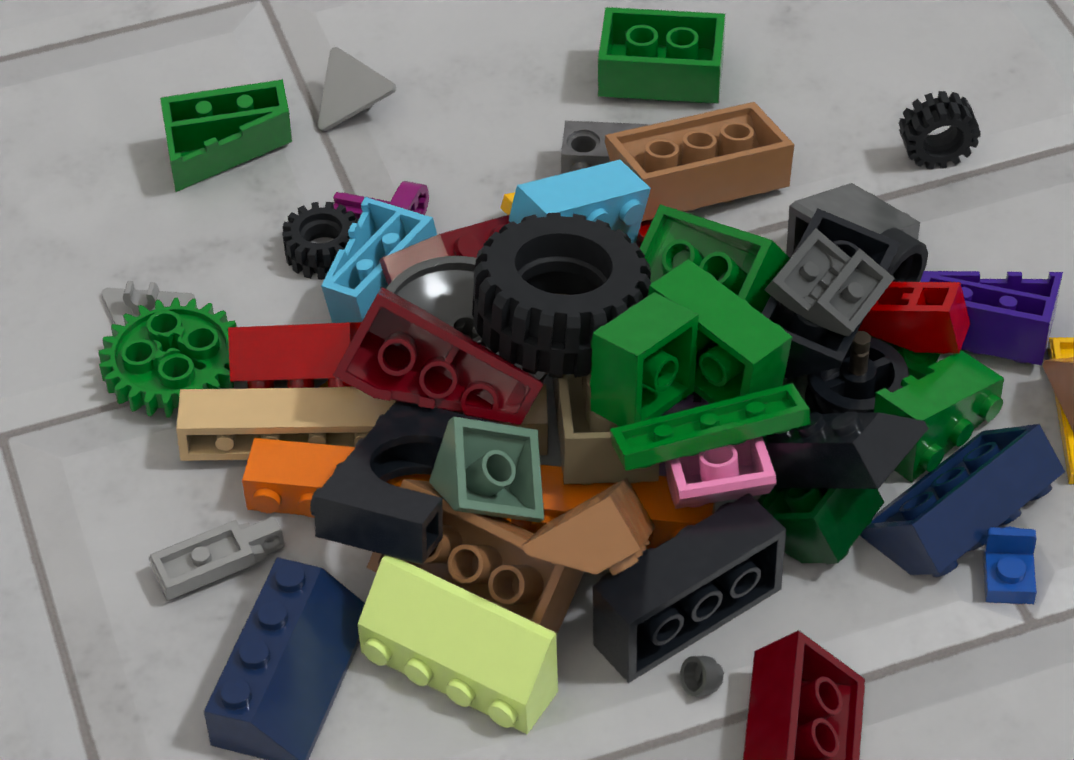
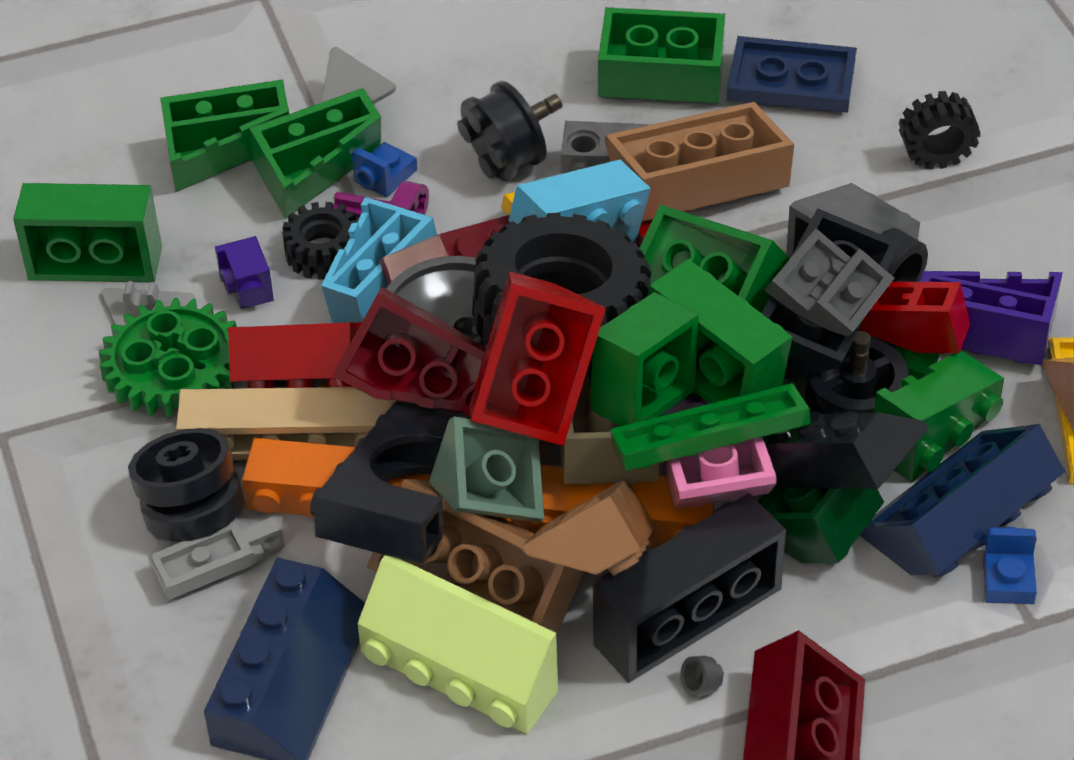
(88, 232): none -> green brick
(186, 484): none -> black wheel
(245, 272): none -> dark purple brick
(313, 147): none -> green wedge
(383, 168): none -> blue bracket
(505, 129): none -> black wheel
(536, 359): none -> red slope
(792, 74): none -> dark blue plate

